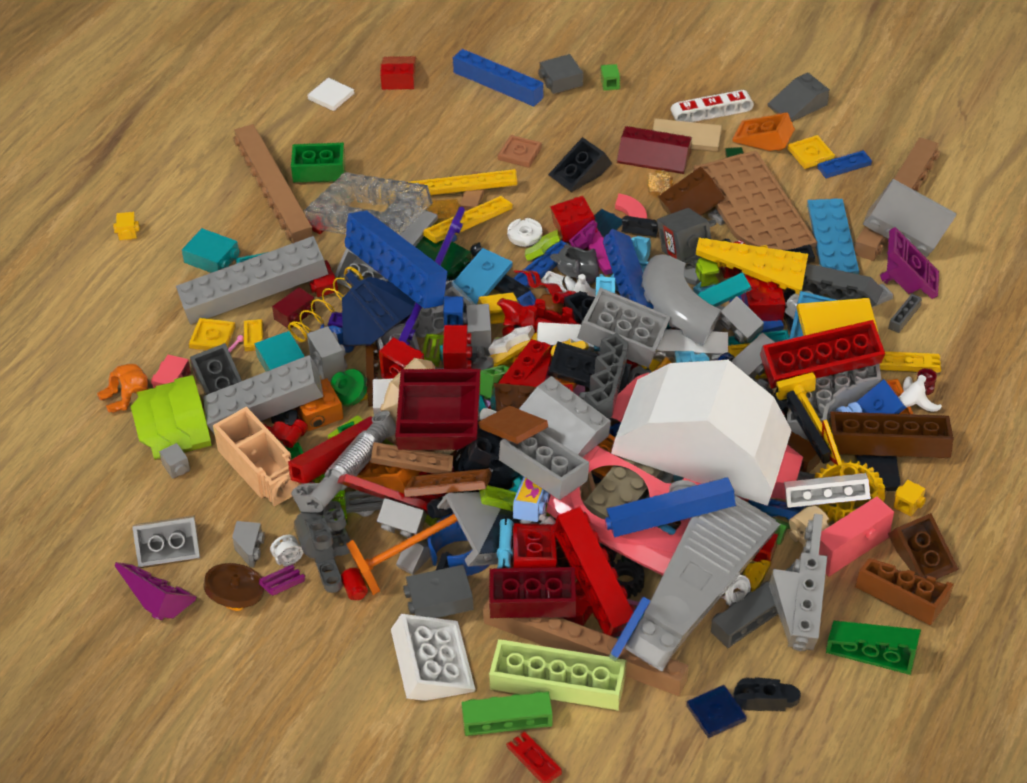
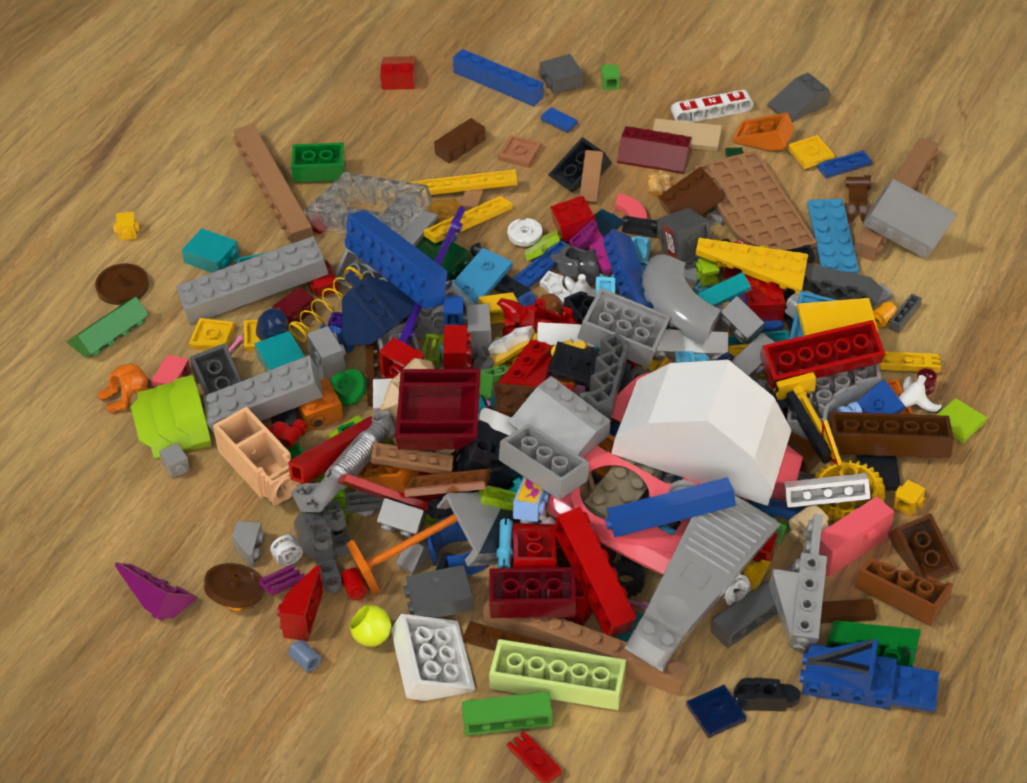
(108, 328): none -> green slope
(121, 283): none -> reddish brown piece
(166, 541): light grey slope -> none
(271, 323): none -> dark blue piece
(301, 606): none -> red slope
(304, 655): none -> sand blue brick
(330, 94): white tile -> none
(370, 626): none -> neon yellow helmet
(459, 140): none -> reddish brown brick
(487, 636): none -> reddish brown plate
(513, 424): dark orange tile -> none
(554, 289): red flag -> none
(559, 120): none -> blue tile
(591, 175): none -> medium nougat tile
(628, 630): blue tile -> none
(848, 611): none -> reddish brown tile
(858, 194): none -> reddish brown flag
(860, 677): none -> blue wedge
(884, 313): none -> light orange brick
(909, 266): magenta brick -> none
(963, 419): none -> lime tile

